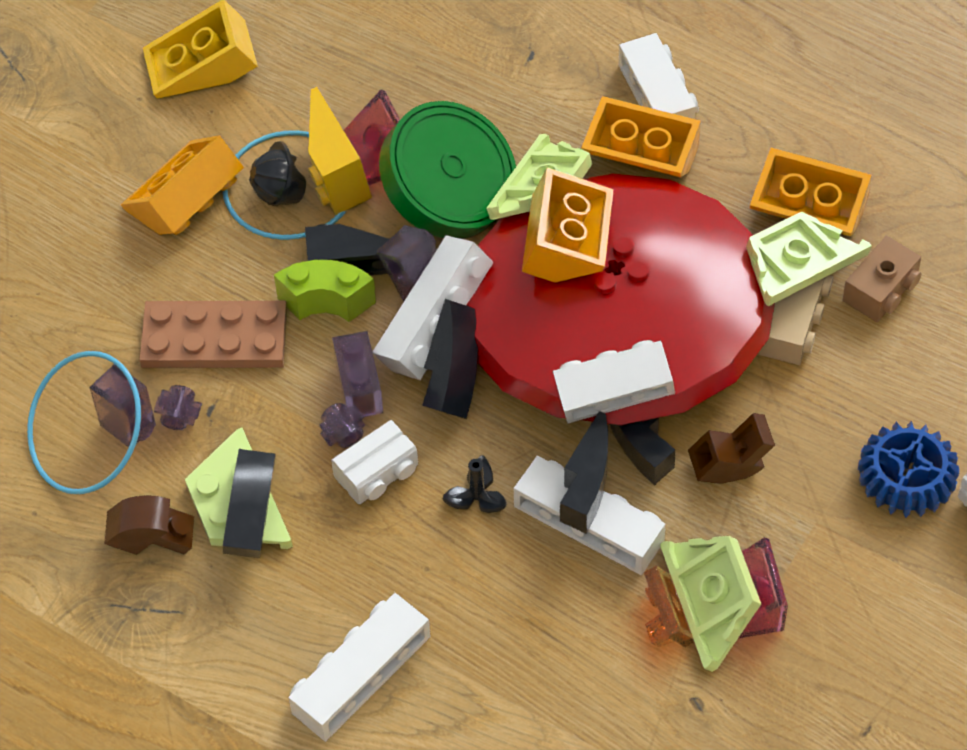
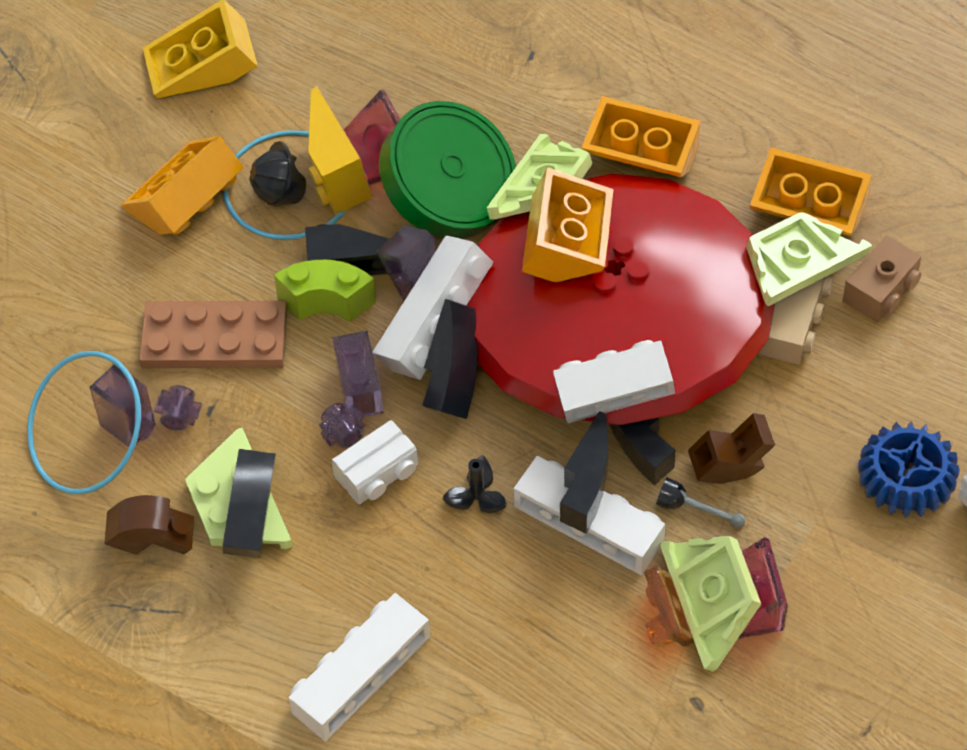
(653, 77): white brick -> none
(674, 495): none -> hinge

